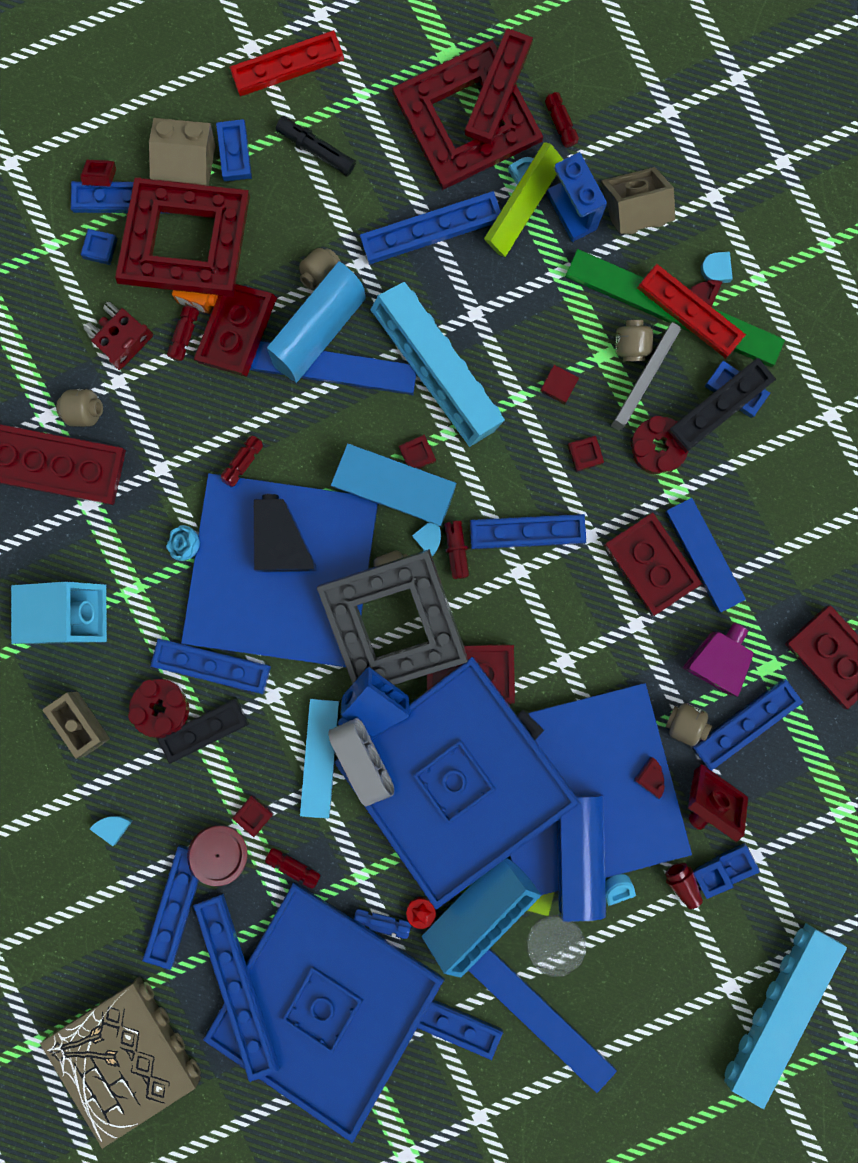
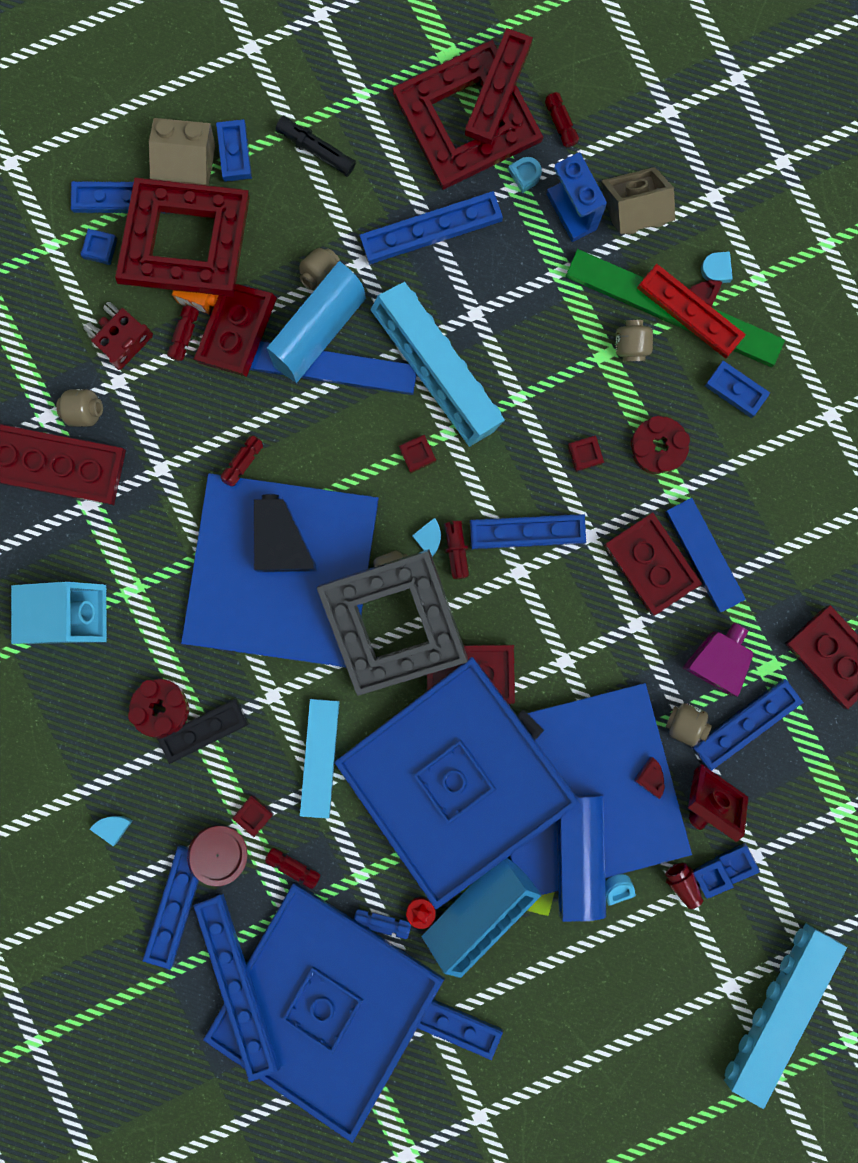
(76, 724): dark tan brick -> none
(98, 173): dark red tile -> none
(122, 1062): dark tan panel -> none
(183, 543): medium azure plate -> none
(210, 666): blue tile -> none
(287, 63): red tile -> none
(361, 762): light grey beam -> none
(374, 703): blue torso -> none
(394, 484): dark azure brick -> none
(523, 200): lime tile -> none
(543, 1020): blue tile -> none
(556, 946): clear tile -> none
(559, 384): dark red tile -> none
(646, 376): light grey tile -> none
(721, 405): black tile -> none

